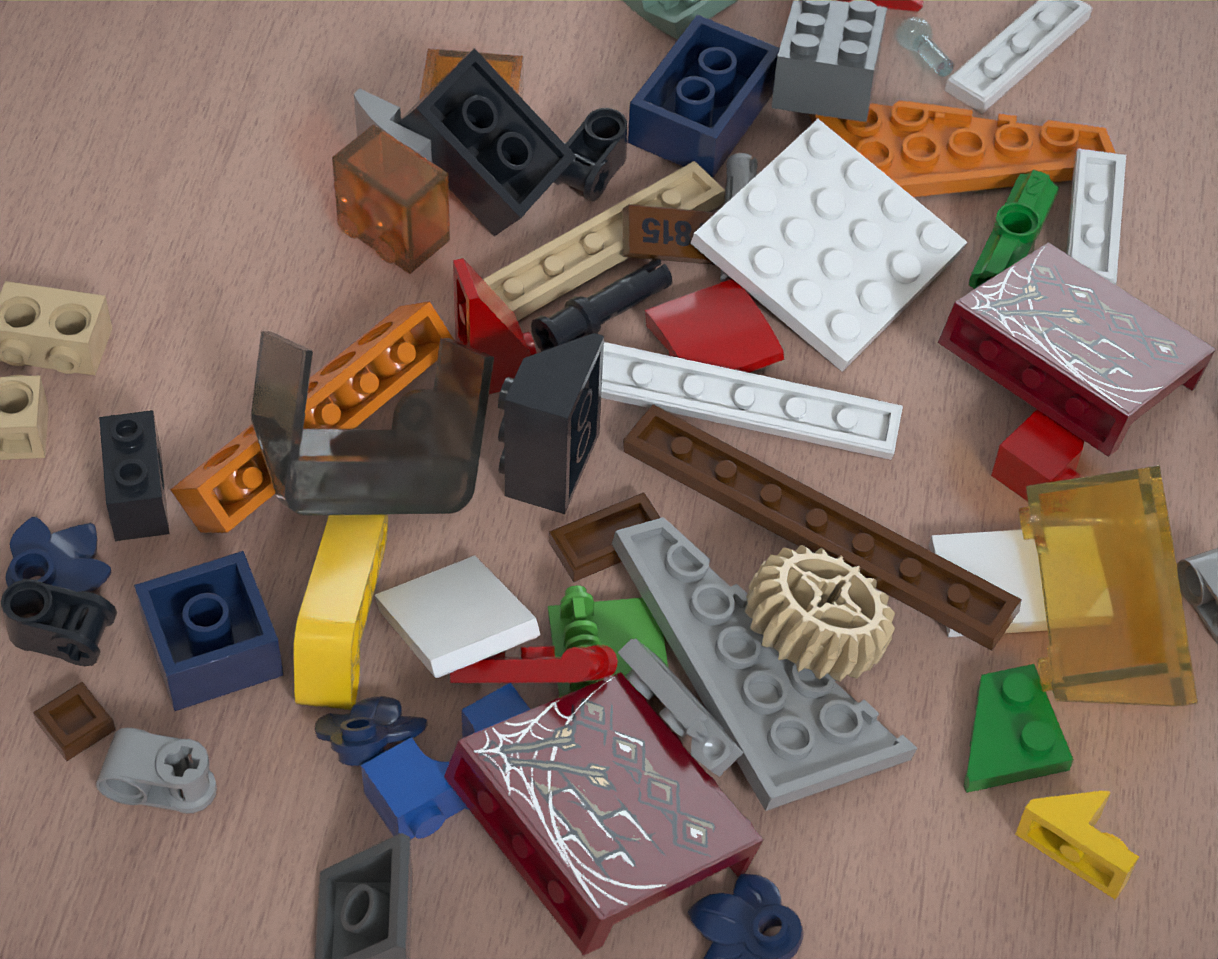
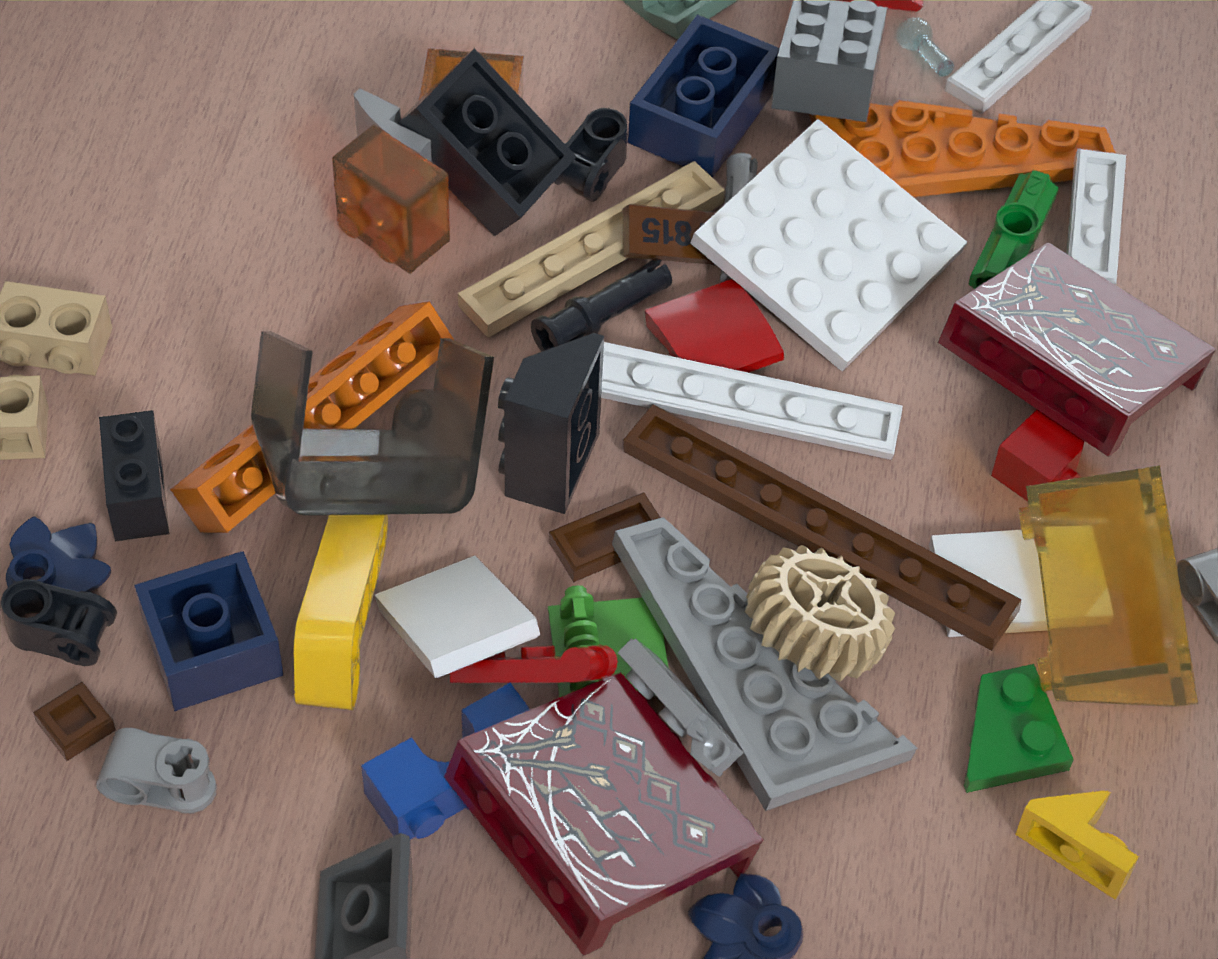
(367, 729): dark blue plate -> none
(488, 324): red slope -> none

